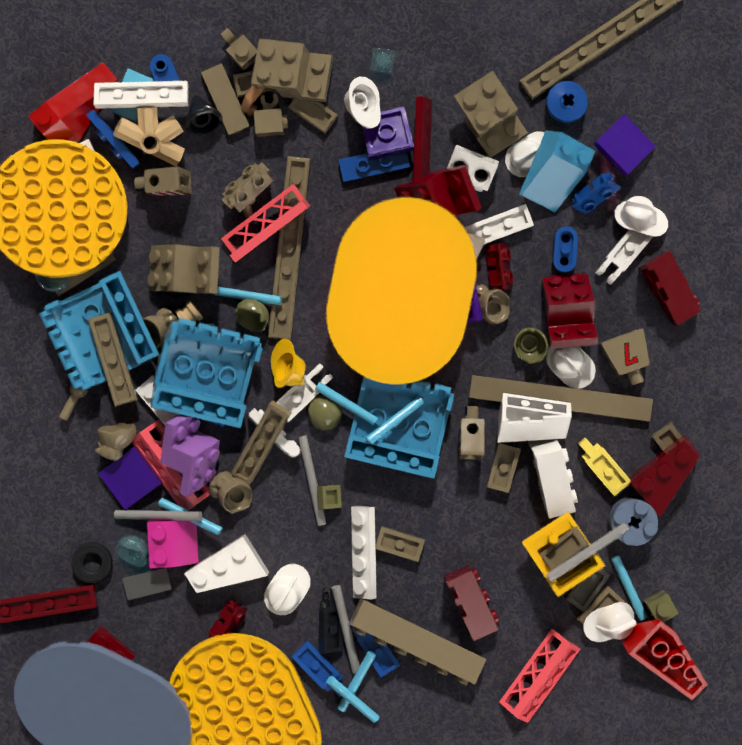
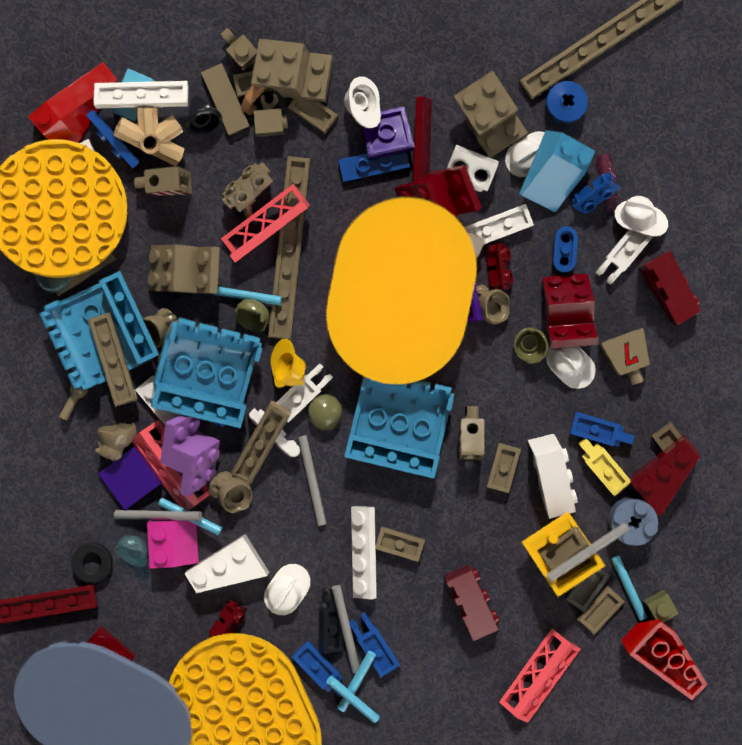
(147, 583): dark grey tile -> none
(168, 73): blue plate -> none
(189, 312): tan wheel -> none
(329, 497): olive plate -> none
(347, 404): medium azure bar -> none
(382, 61): clear light blue plate -> none
(394, 420): medium azure bar -> none
(416, 641): dark tan brick -> none
(532, 419): white wedge -> none
(581, 400): dark tan tile -> none
(599, 430): none -> blue hinge
(610, 622): white piece -> none
(624, 145): dark purple tile -> none

